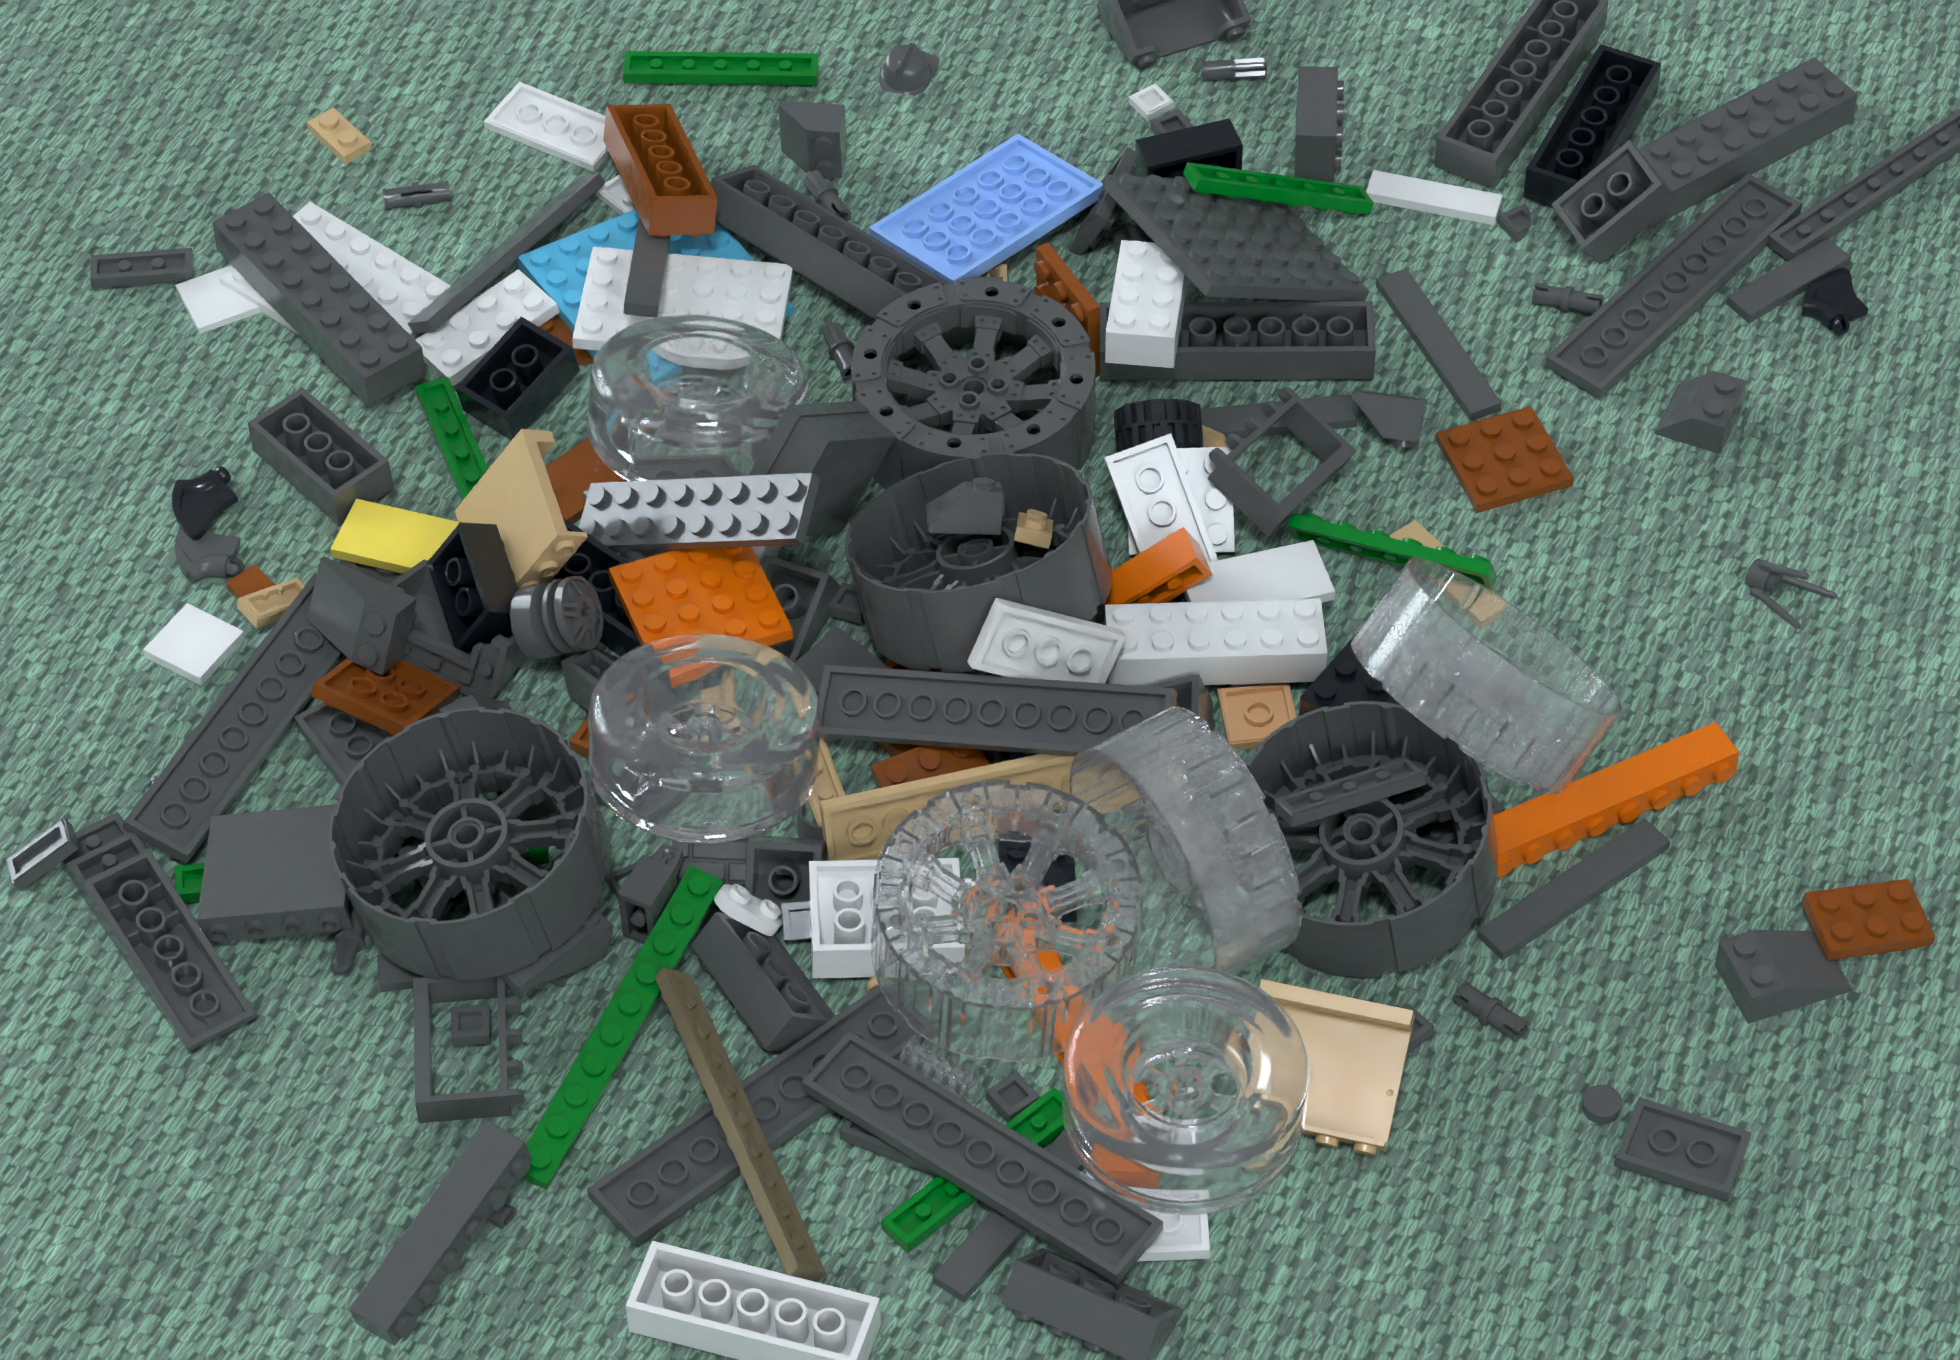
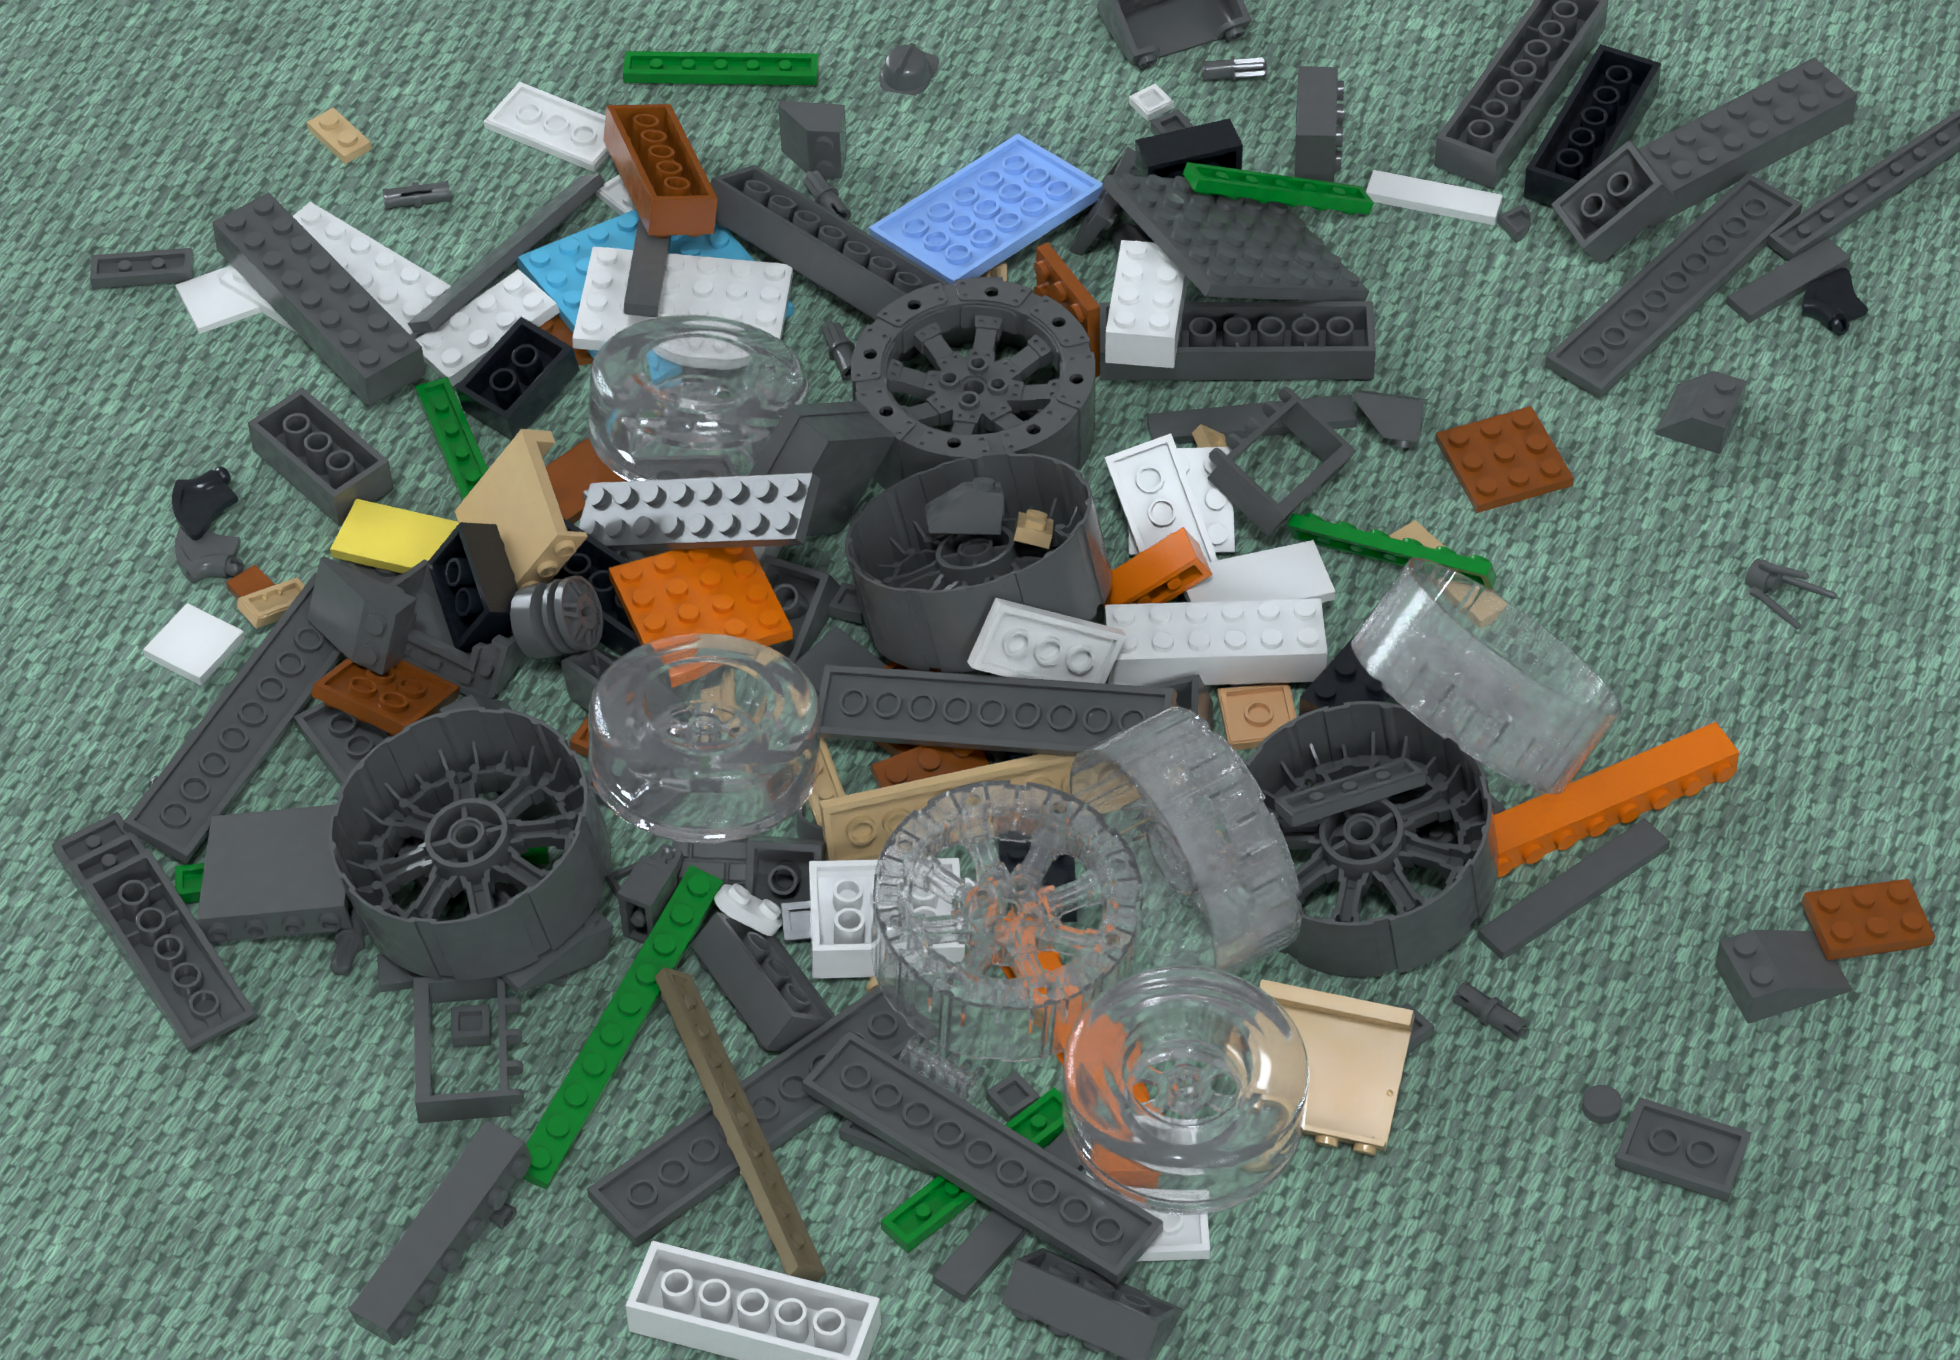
(42, 854): dark grey tile -> none
(1155, 418): black tyre -> none
(1438, 344): dark grey tile -> none
(1566, 299): dark grey pin -> none

